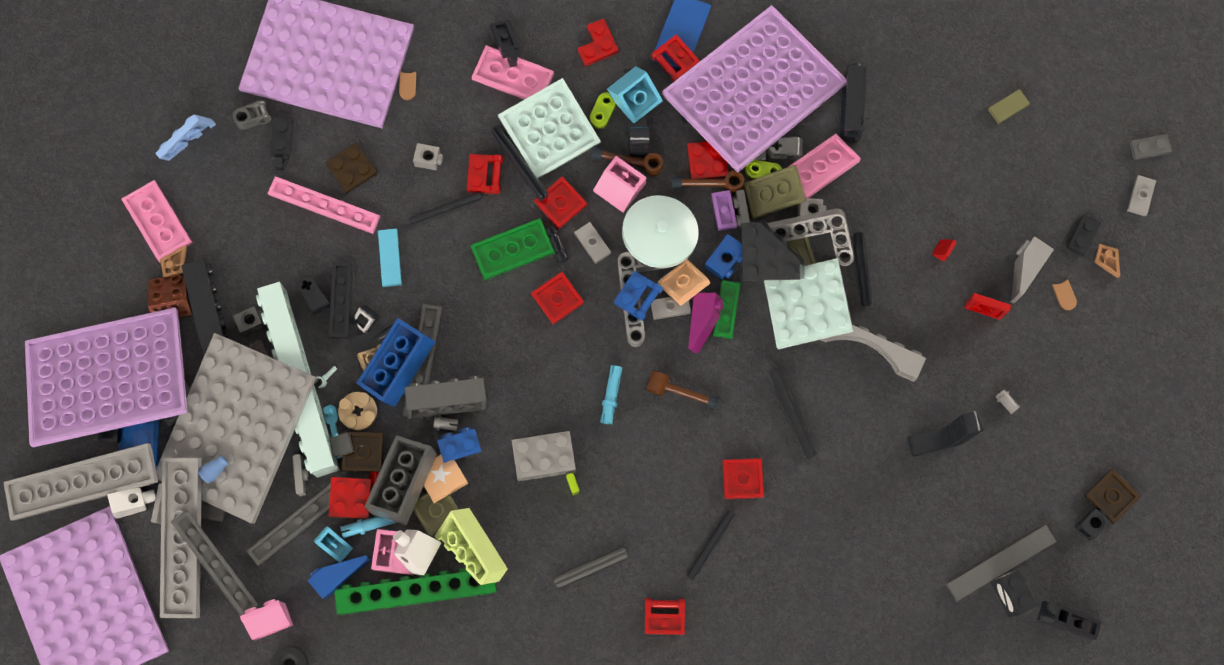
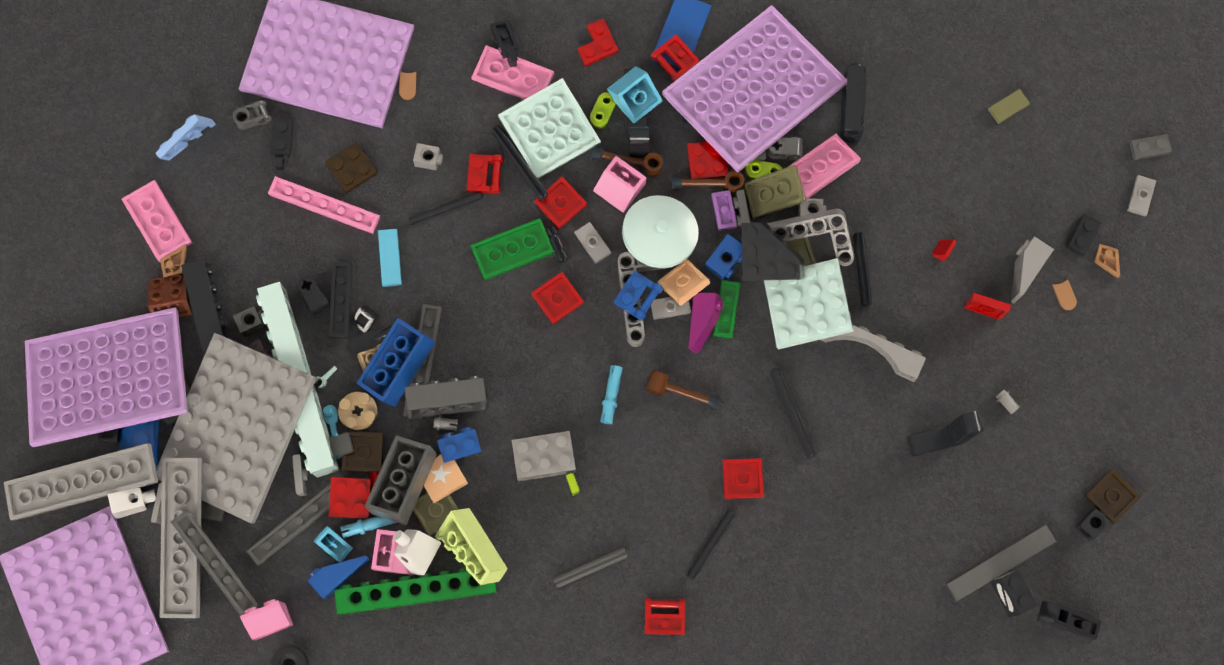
(211, 470): medium blue cone -> none

